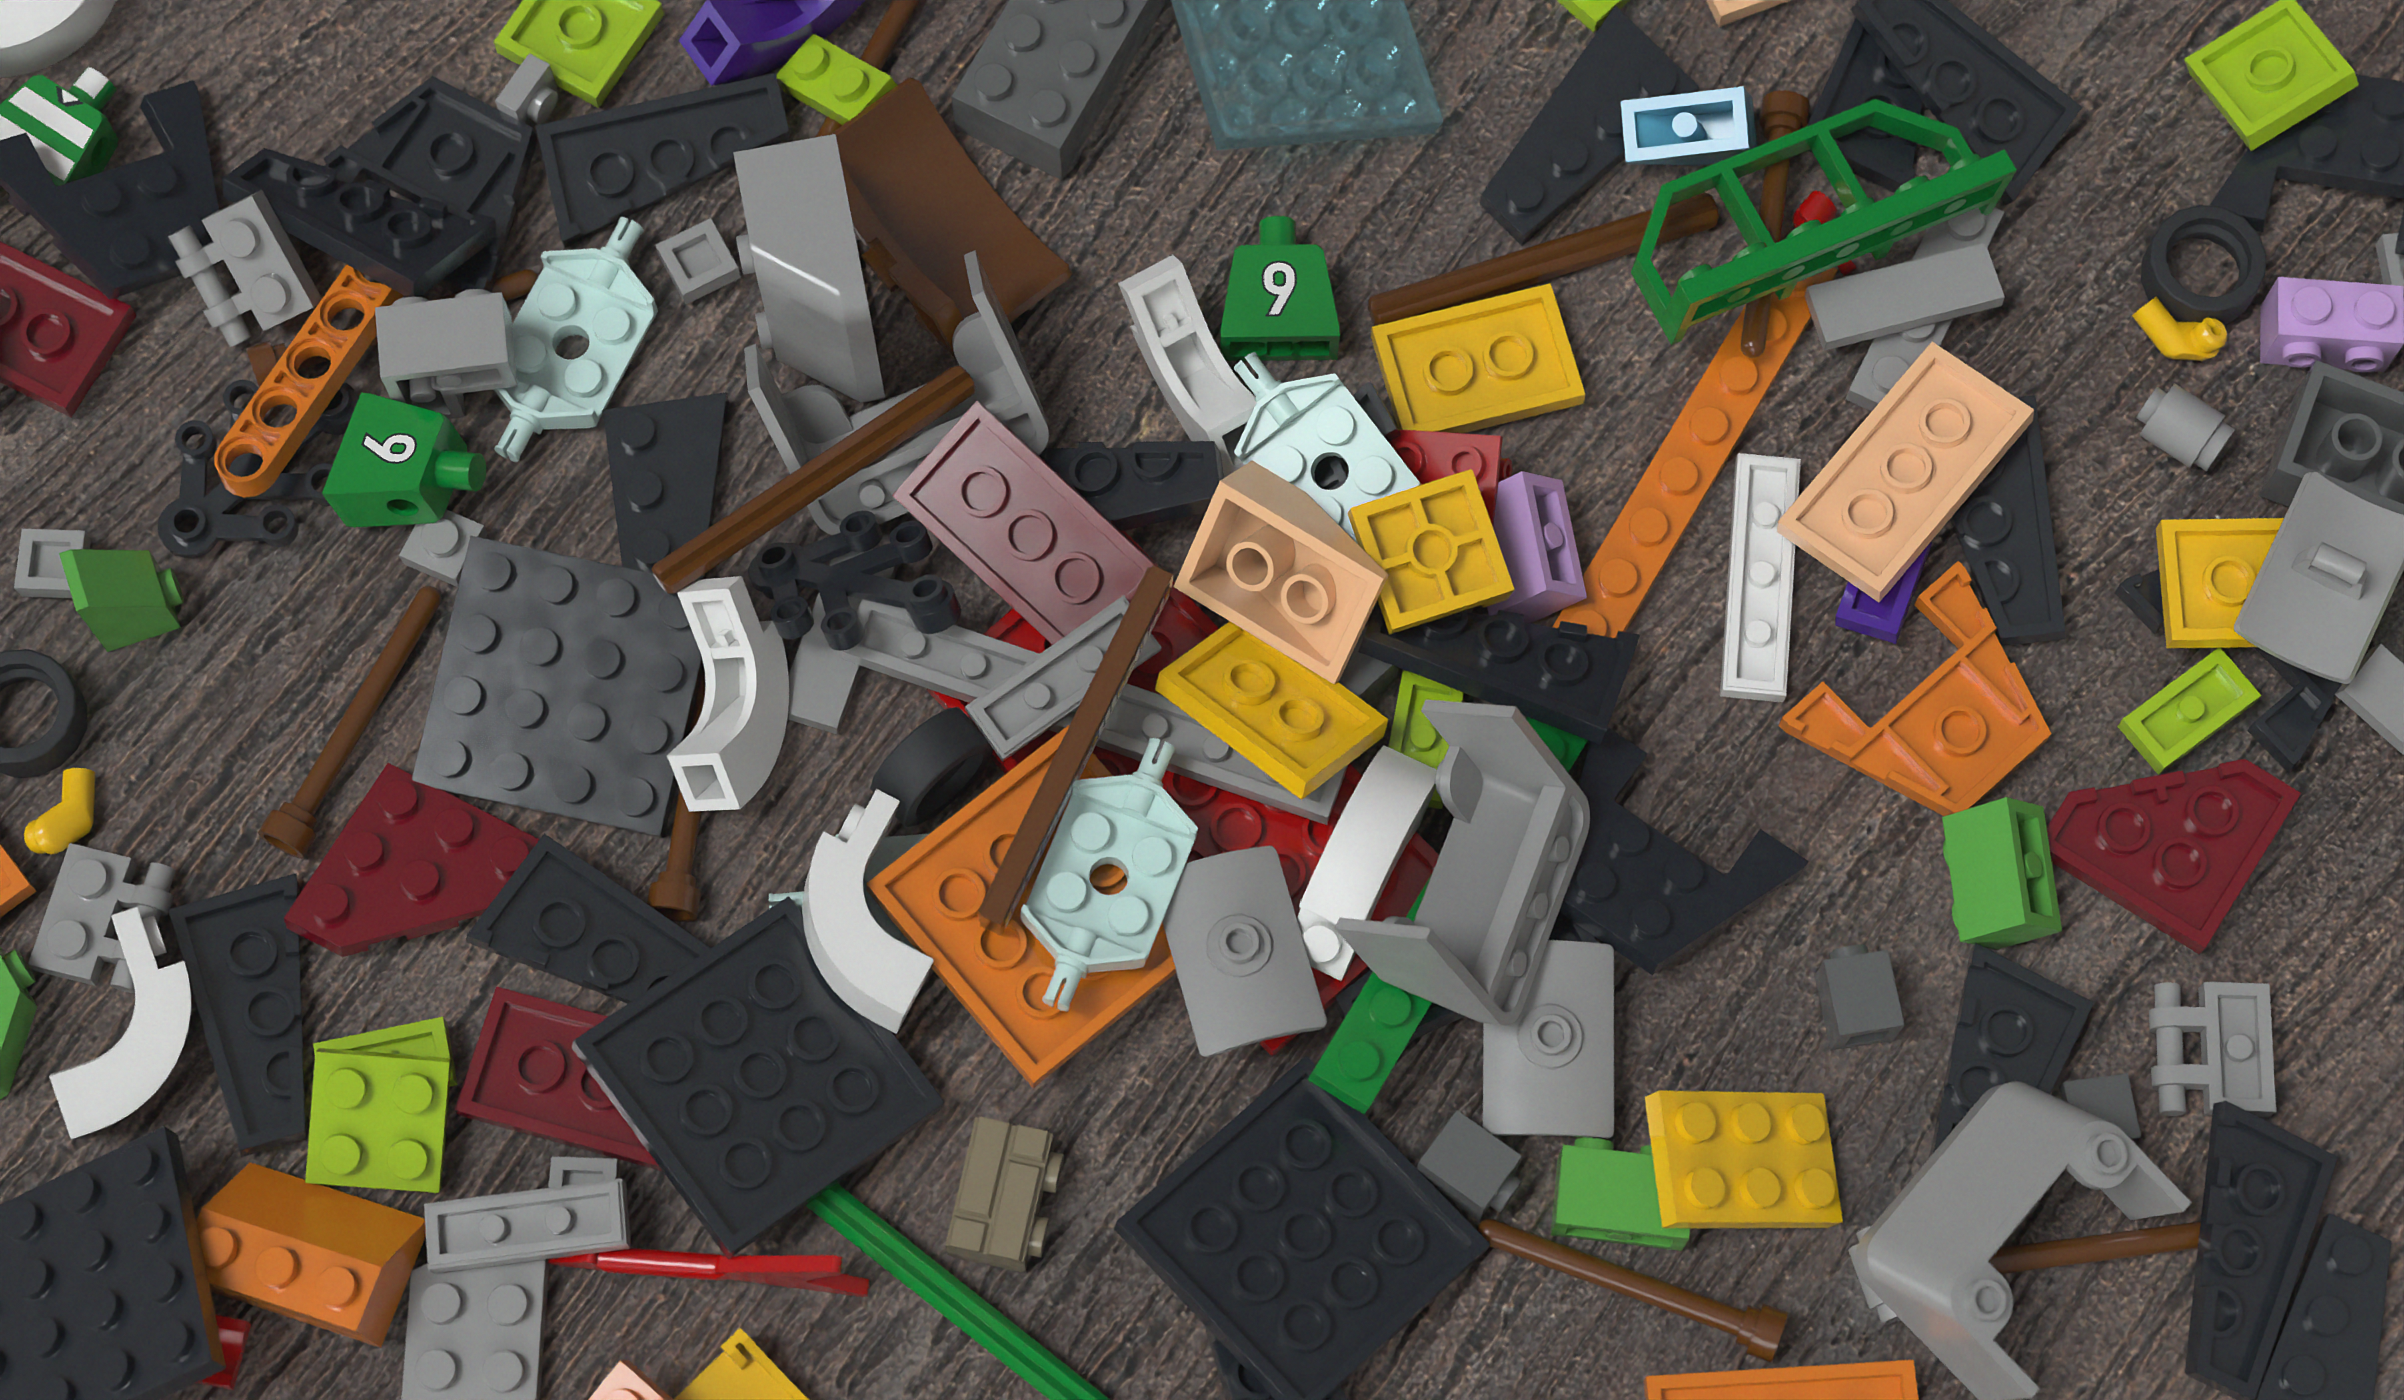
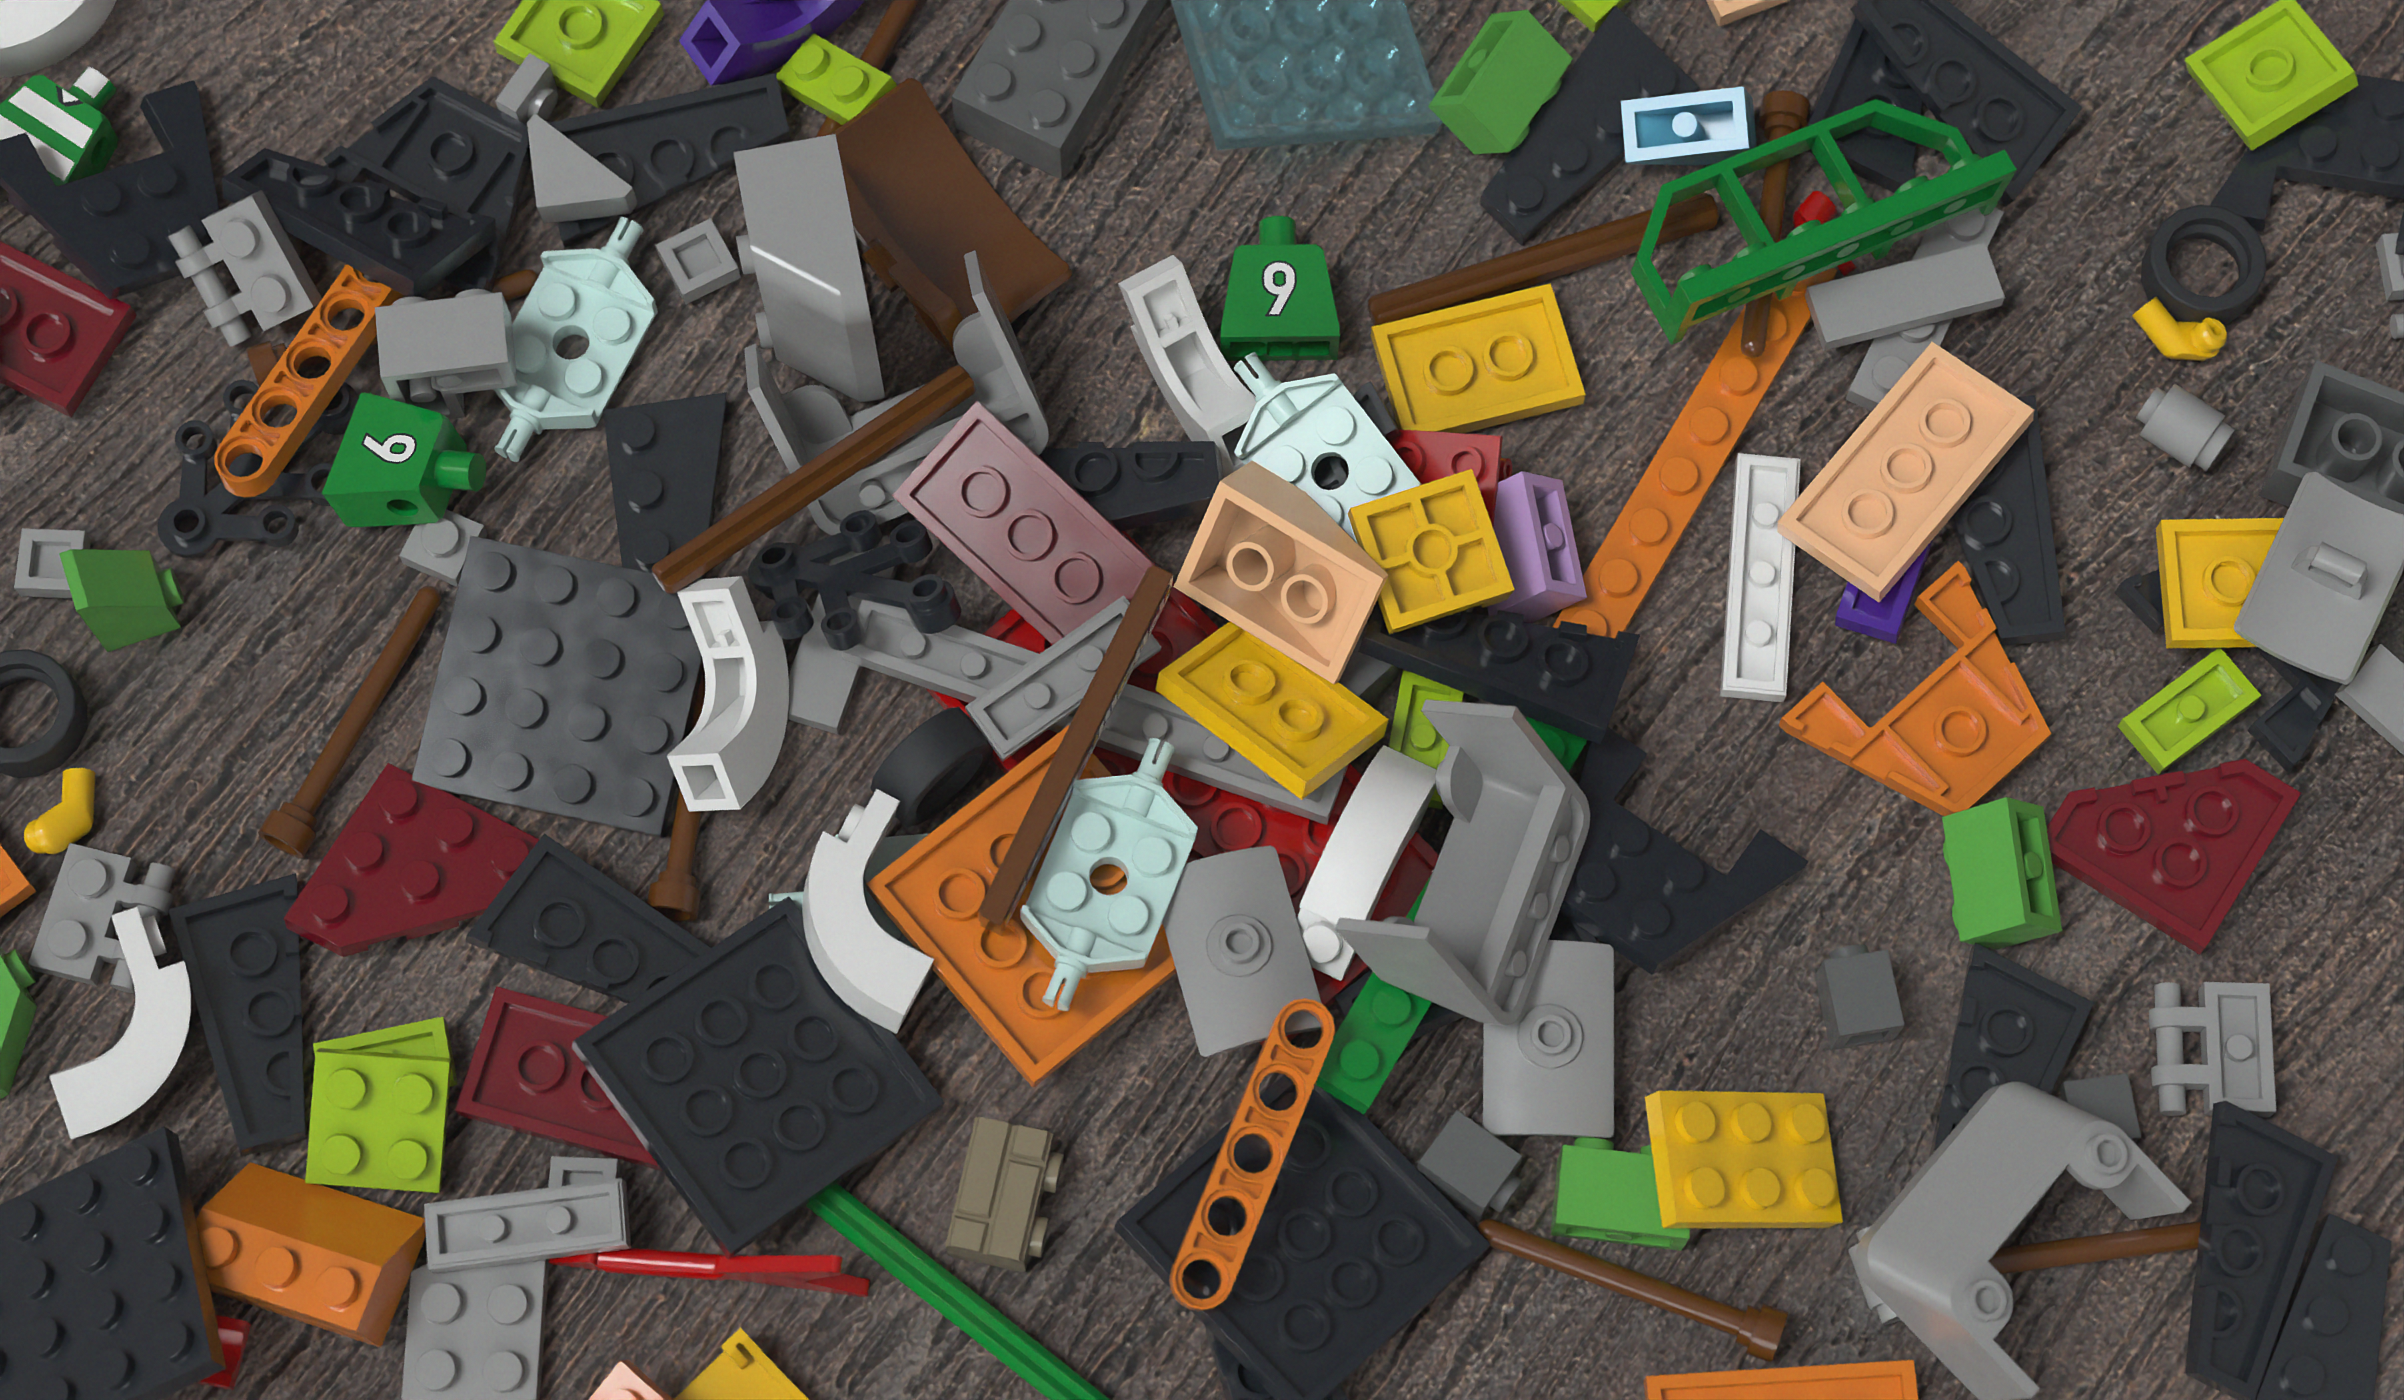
(571, 181): none -> light grey slope
(1248, 1188): none -> orange beam
(1501, 83): none -> bright green brick
(2332, 322): lavender brick -> none

